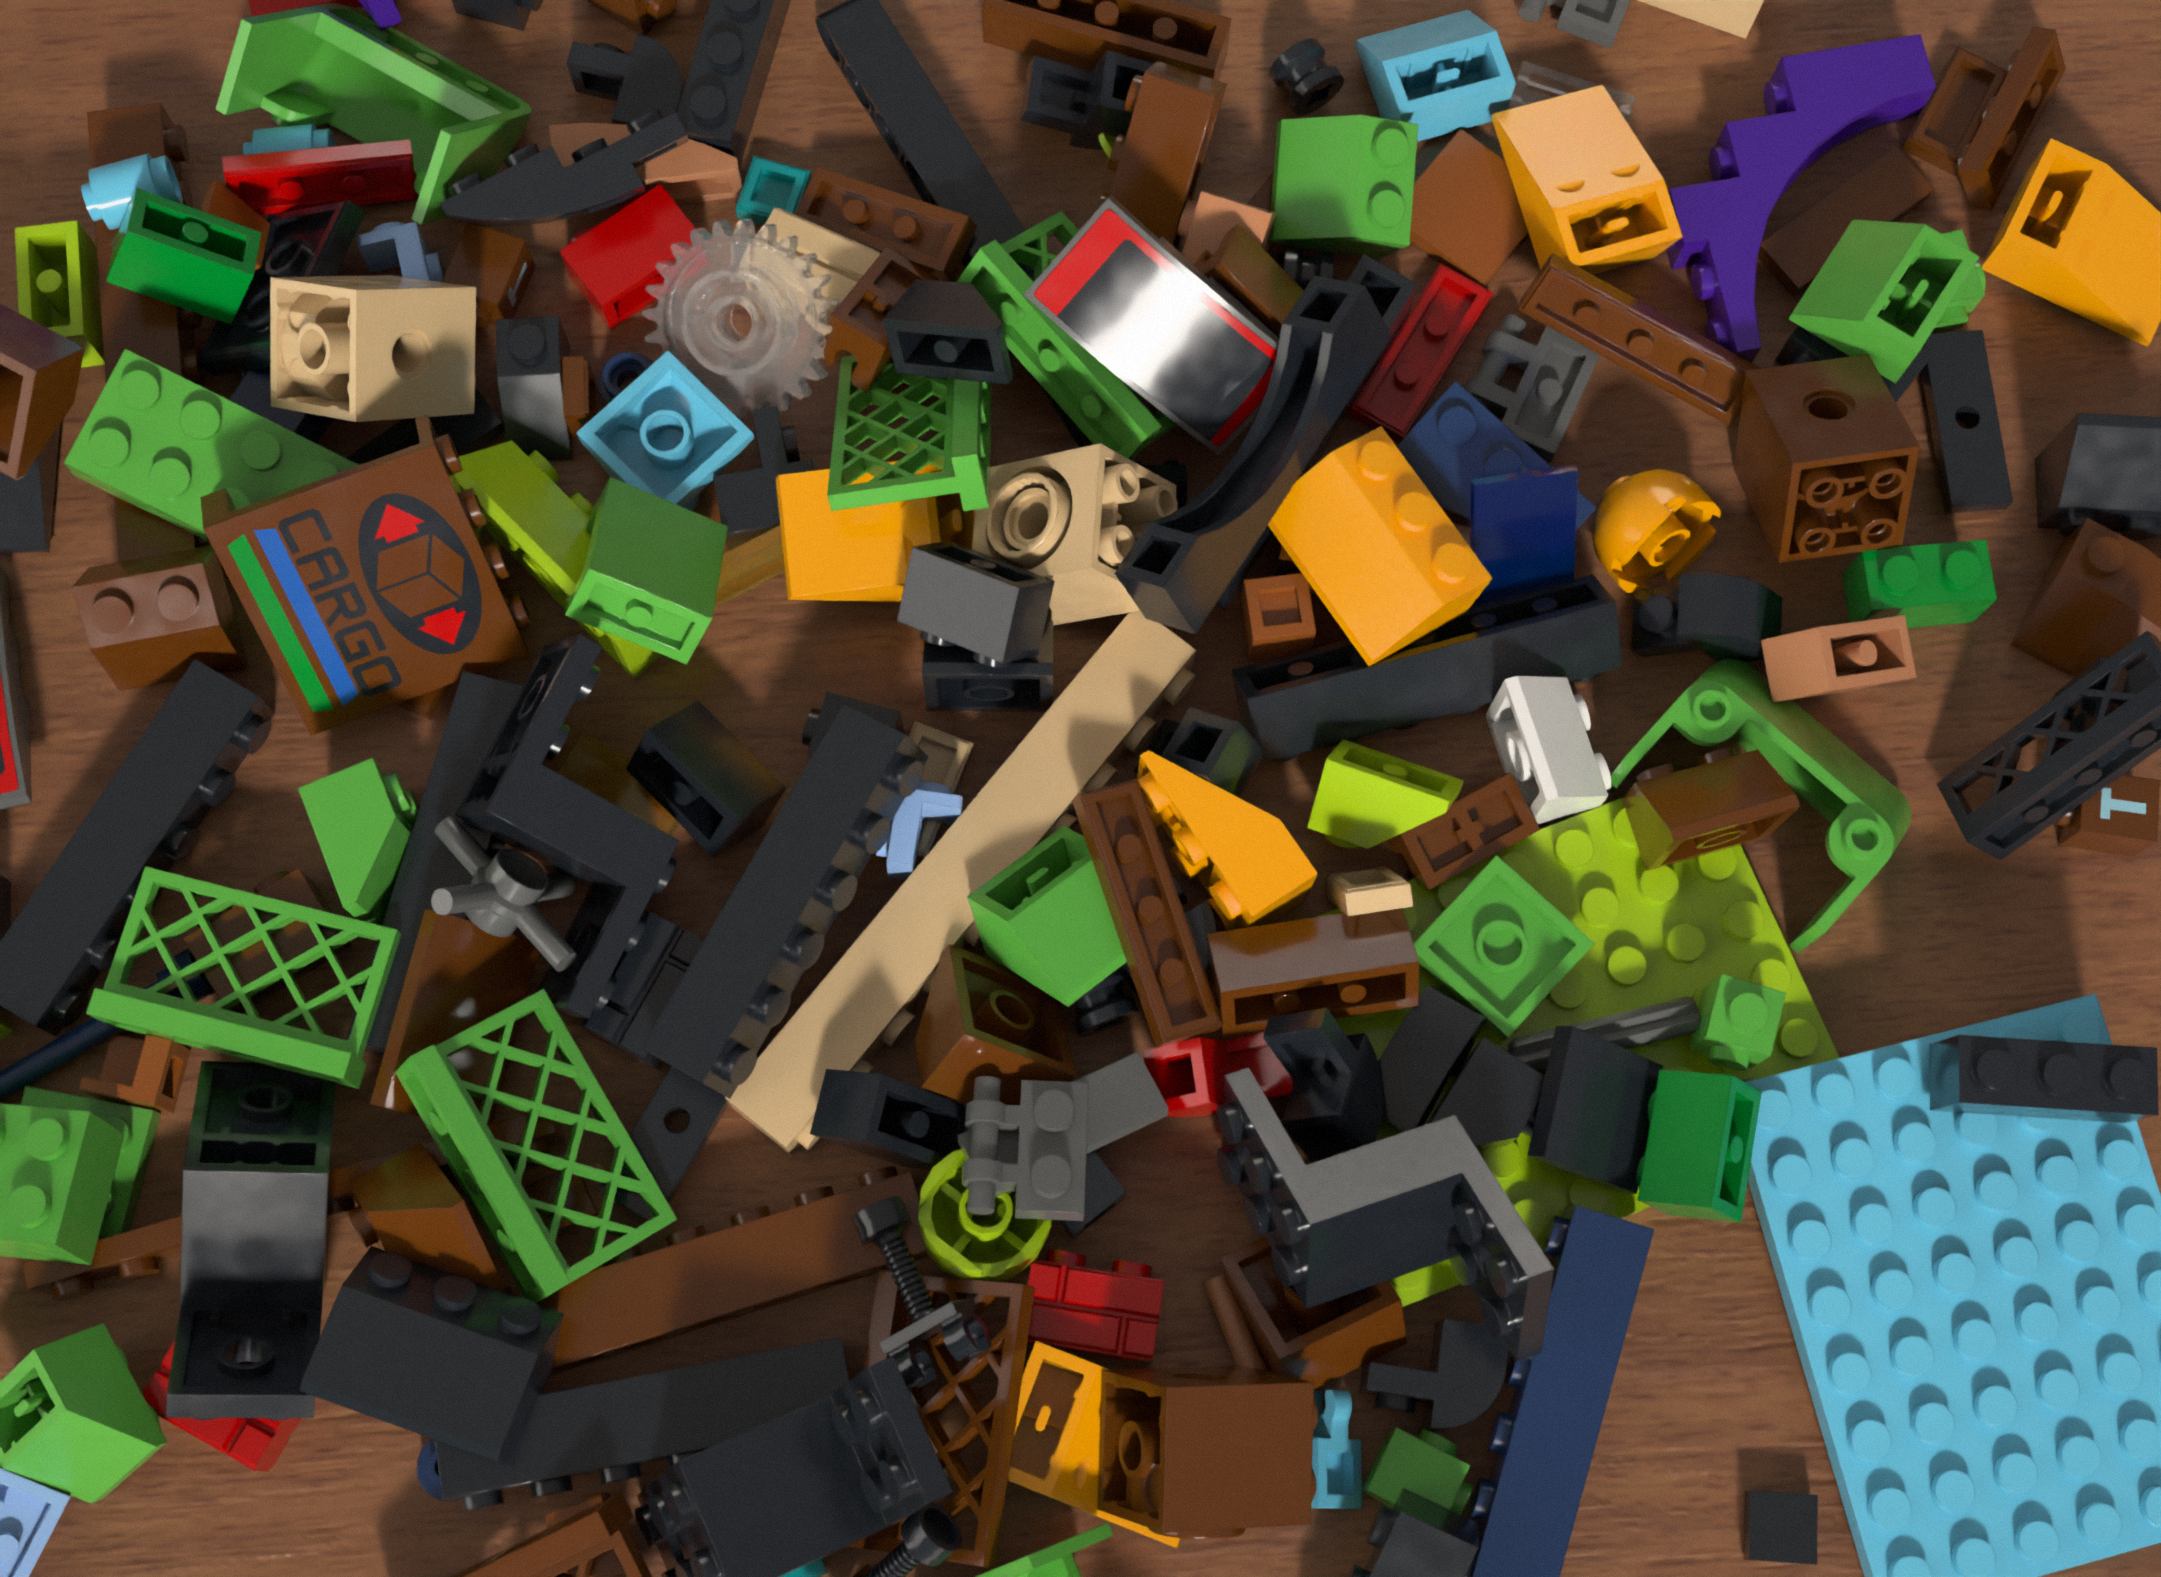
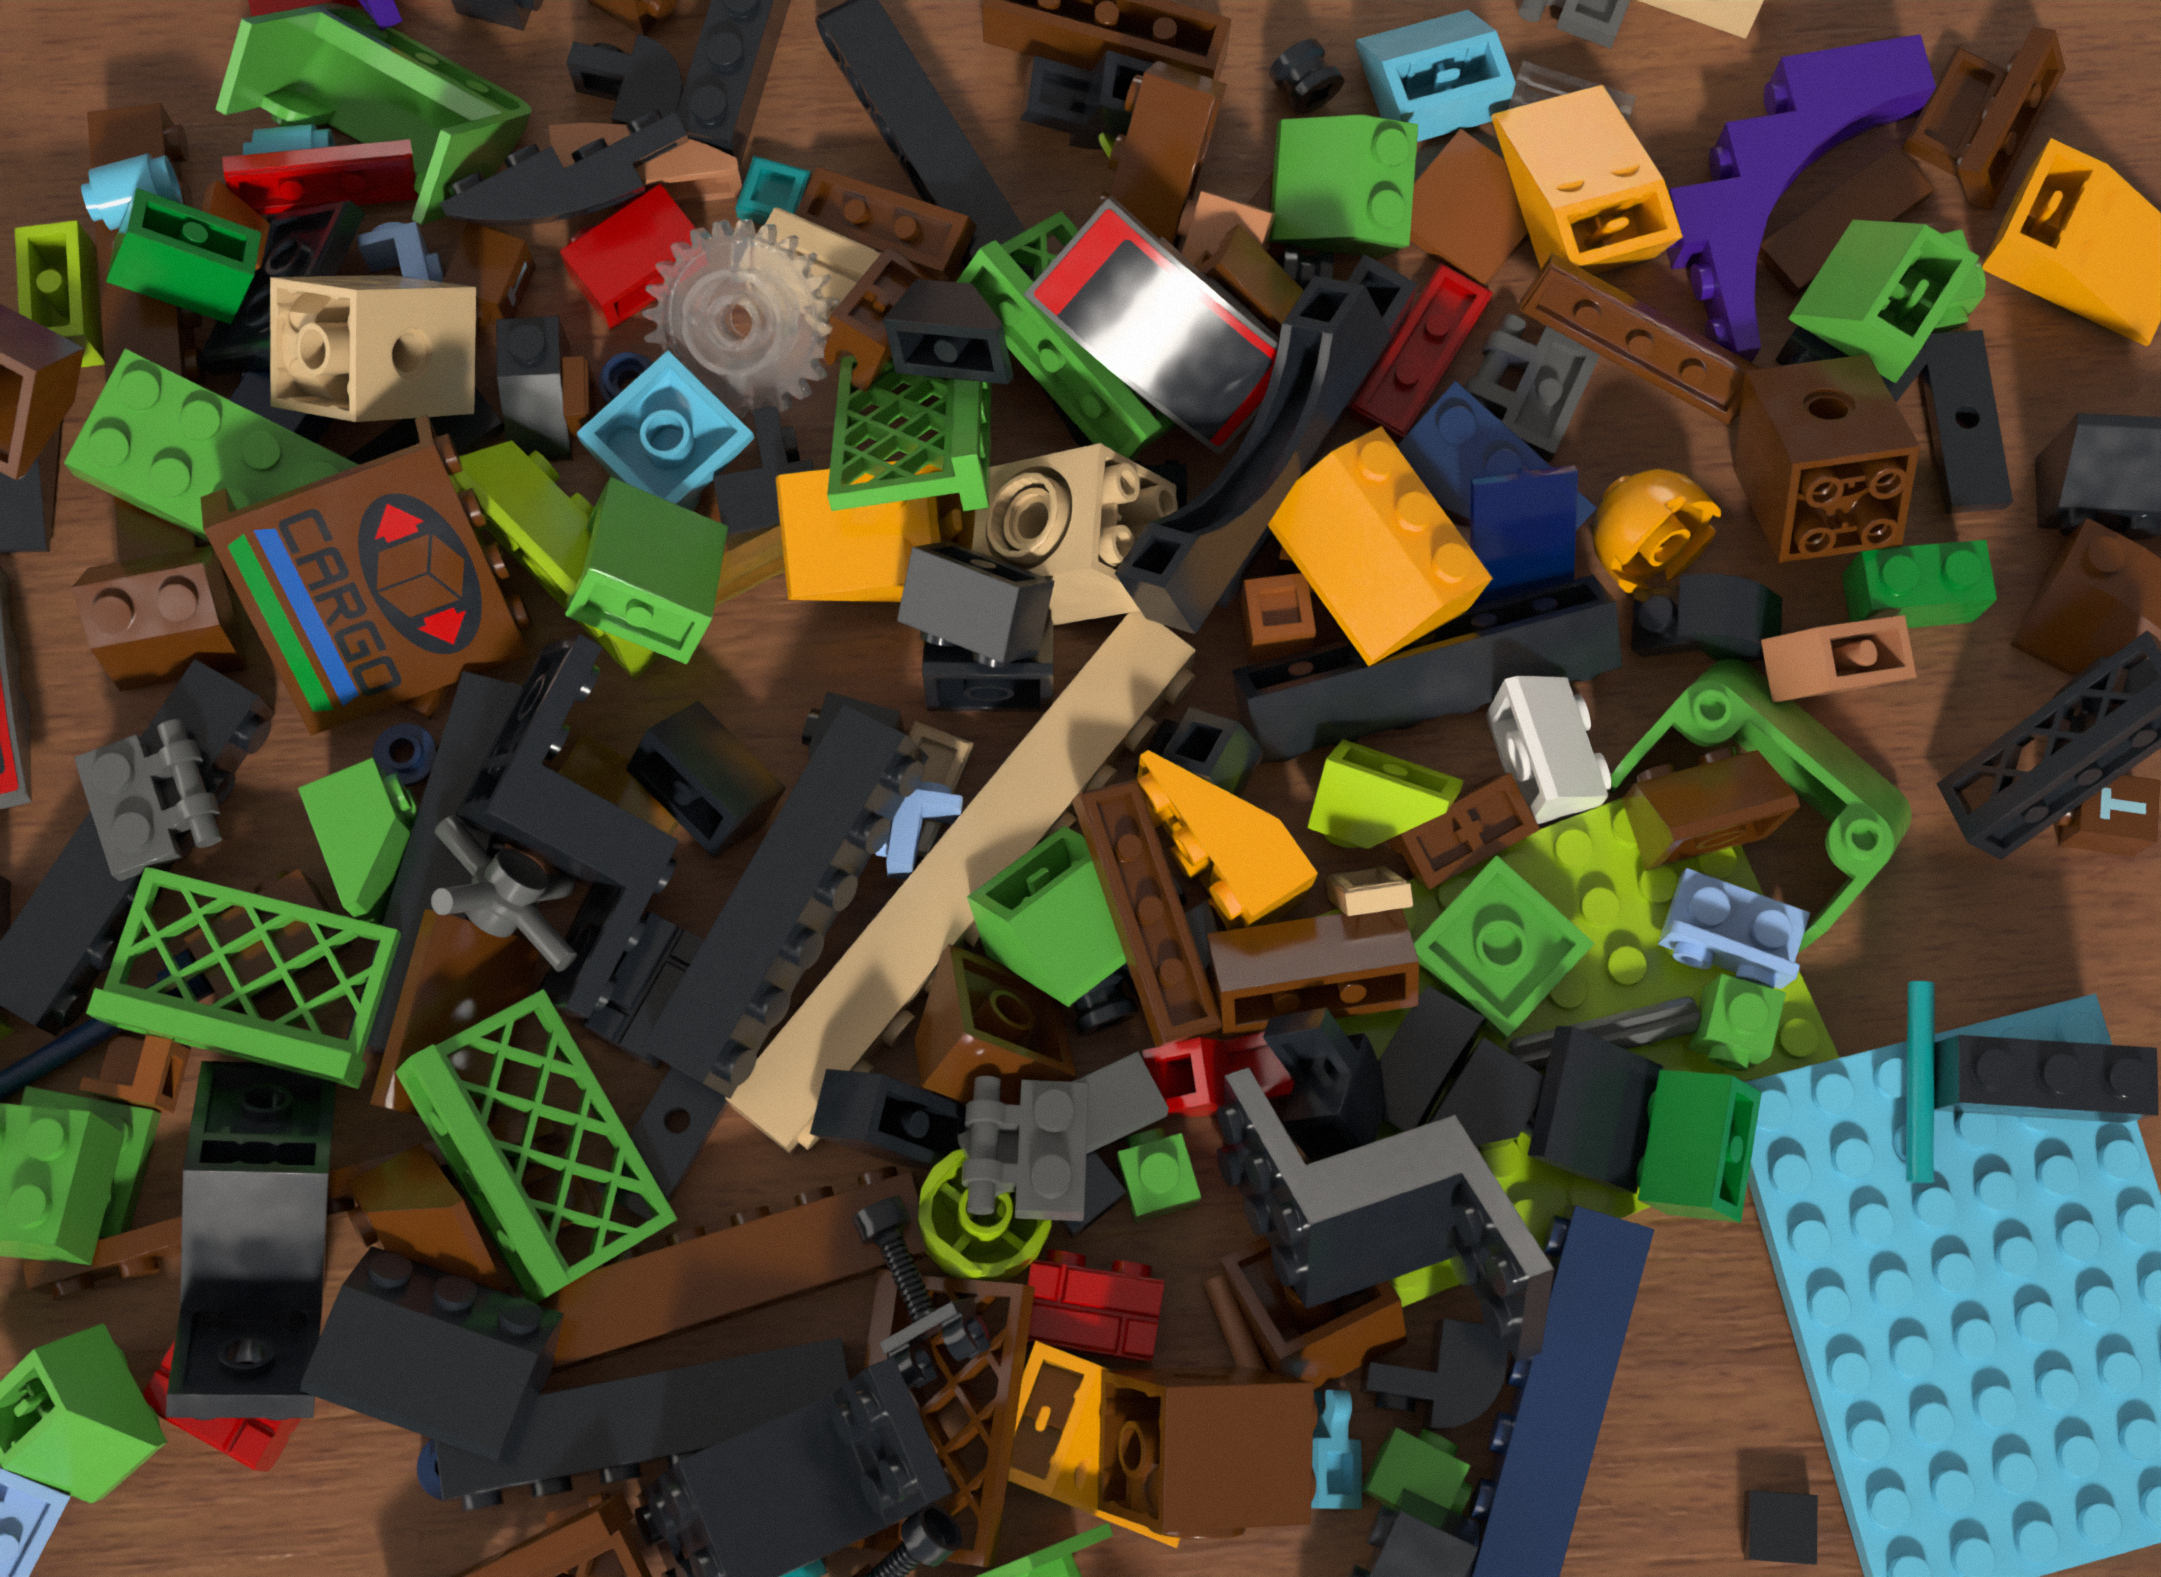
(130, 806): none -> dark grey plate
(419, 766): none -> dark blue plate
(1157, 1175): none -> bright green brick
(1733, 930): none -> light blue bracket
(1920, 1082): none -> teal bar

